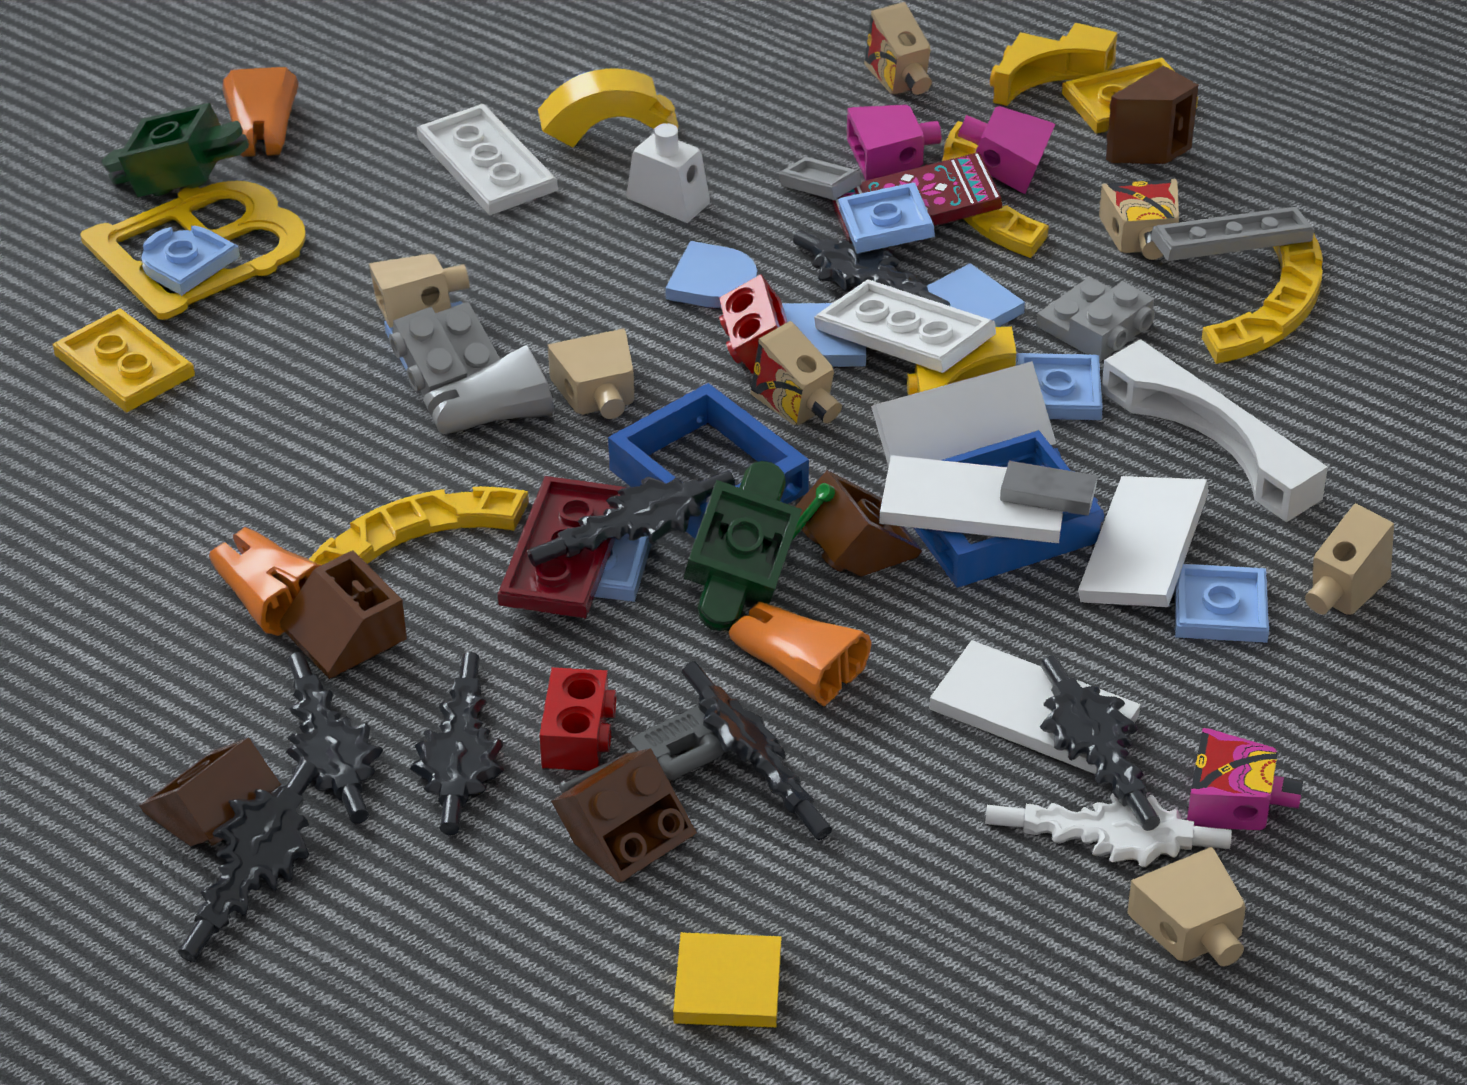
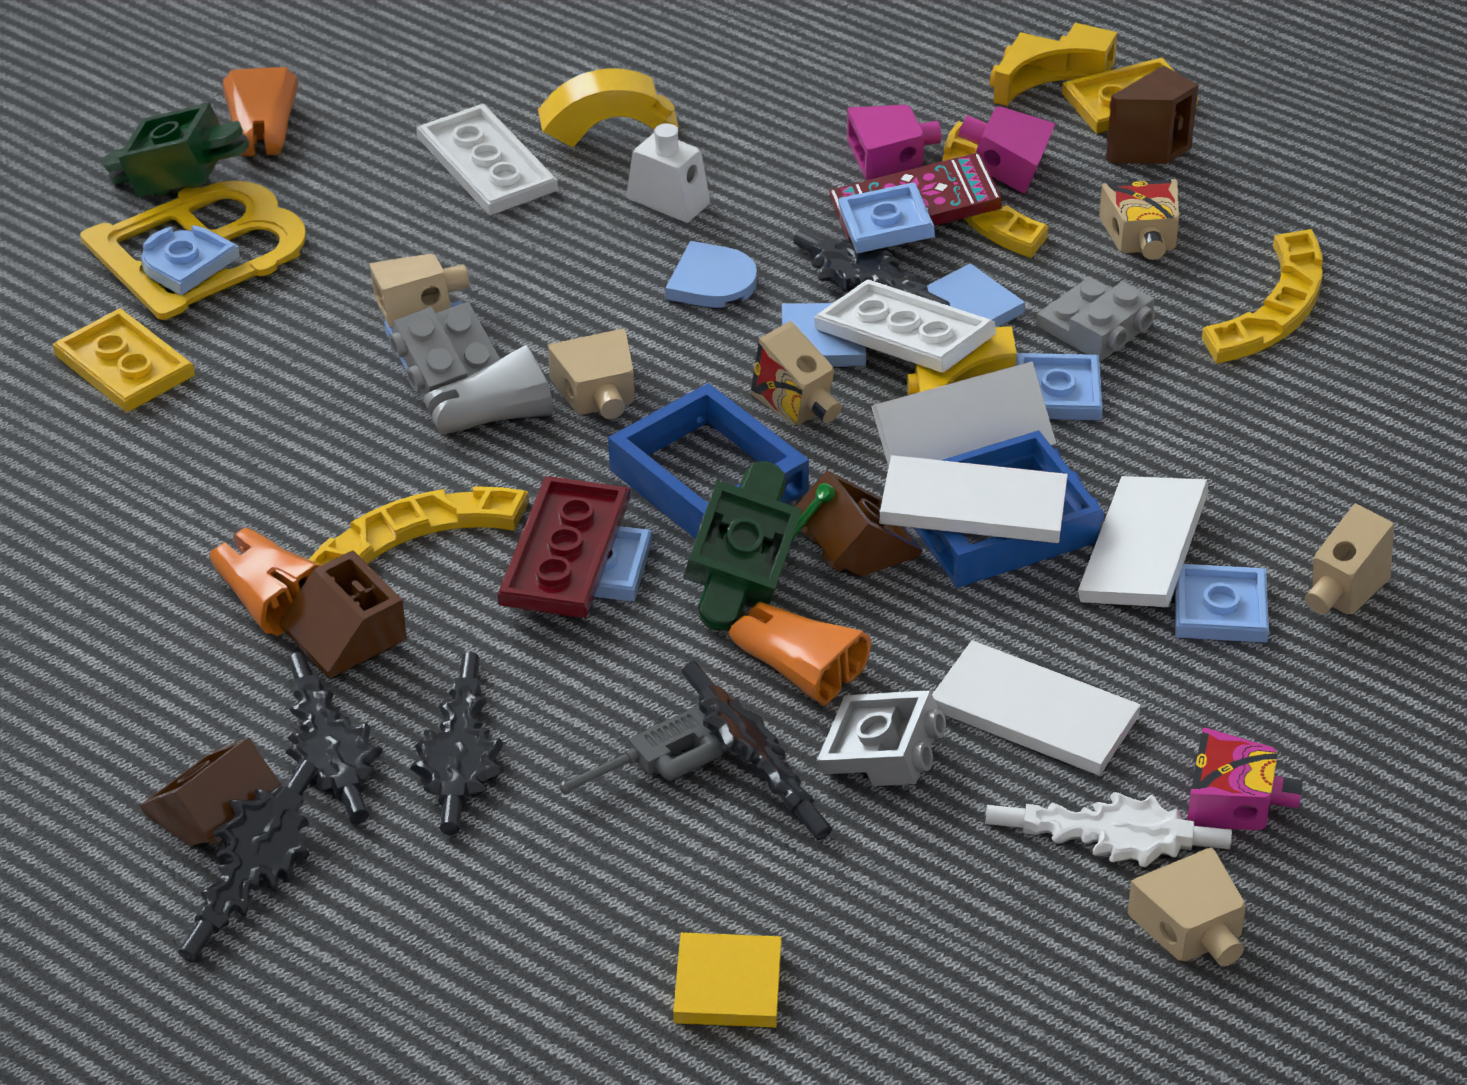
(575, 719): red brick -> none
(625, 815): reddish brown slope -> none
(638, 511): black piece -> none
(749, 315): red brick -> none
(820, 178): light grey tile -> none
(883, 736): none -> light grey plate
(898, 50): tan torso -> none
(1048, 488): flat silver tile -> none
(1095, 727): black piece -> none
(1151, 384): white arch -> none
(1232, 233): light grey tile -> none

